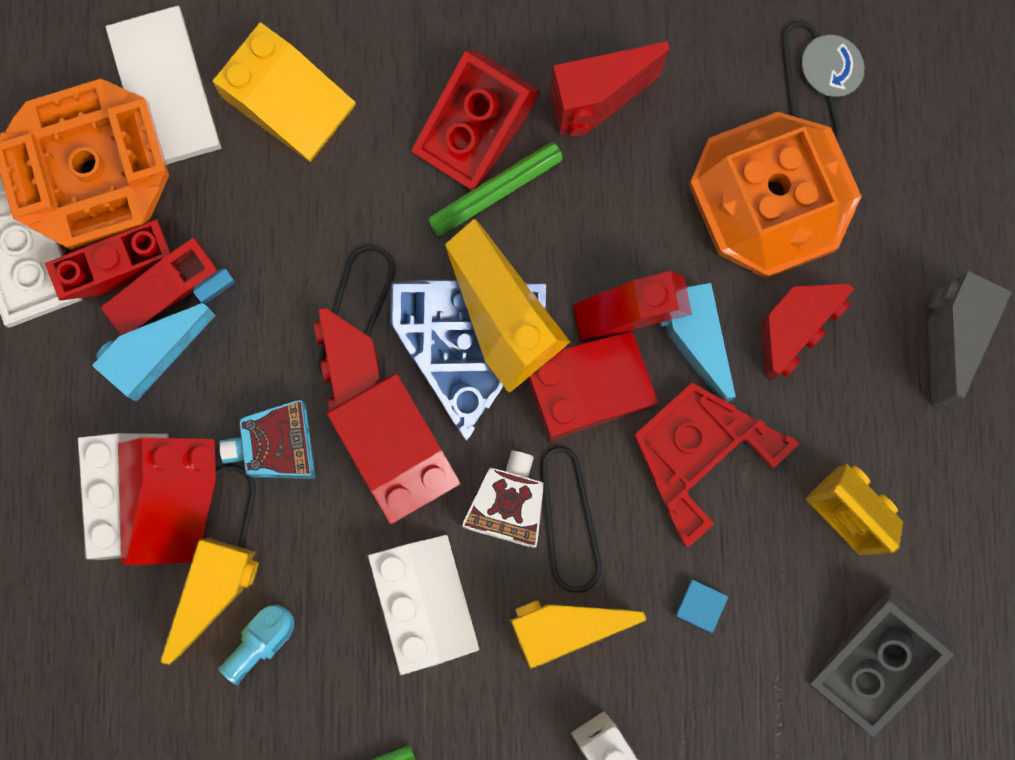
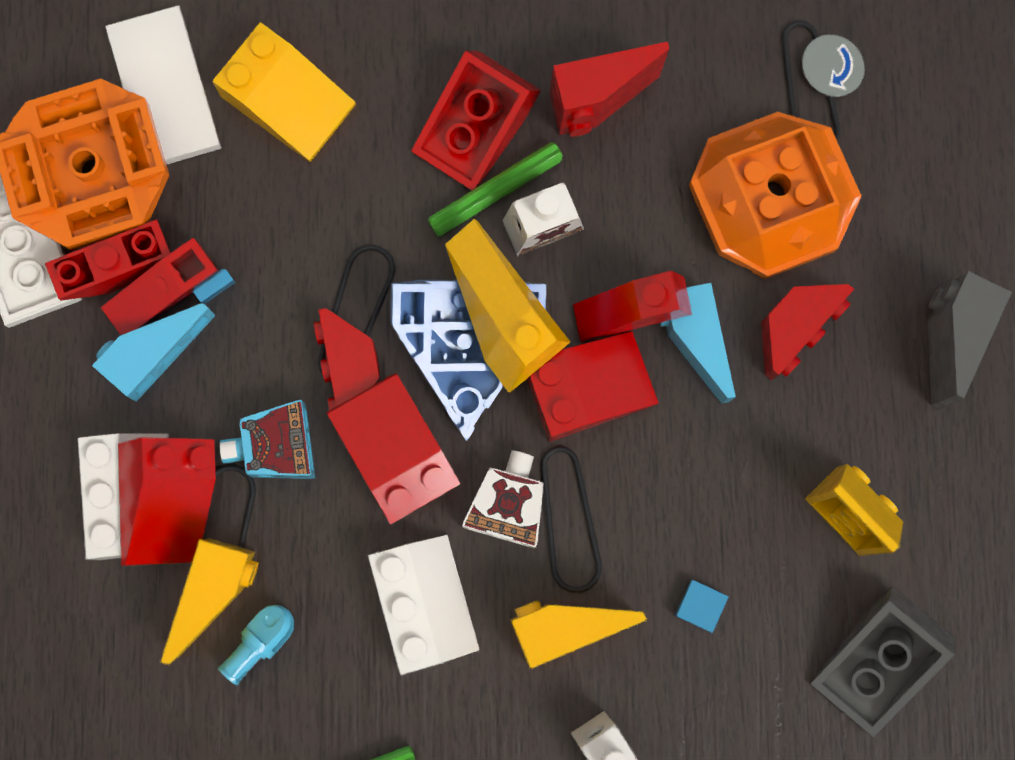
(542, 219): none -> white torso
(690, 440): red wing -> none

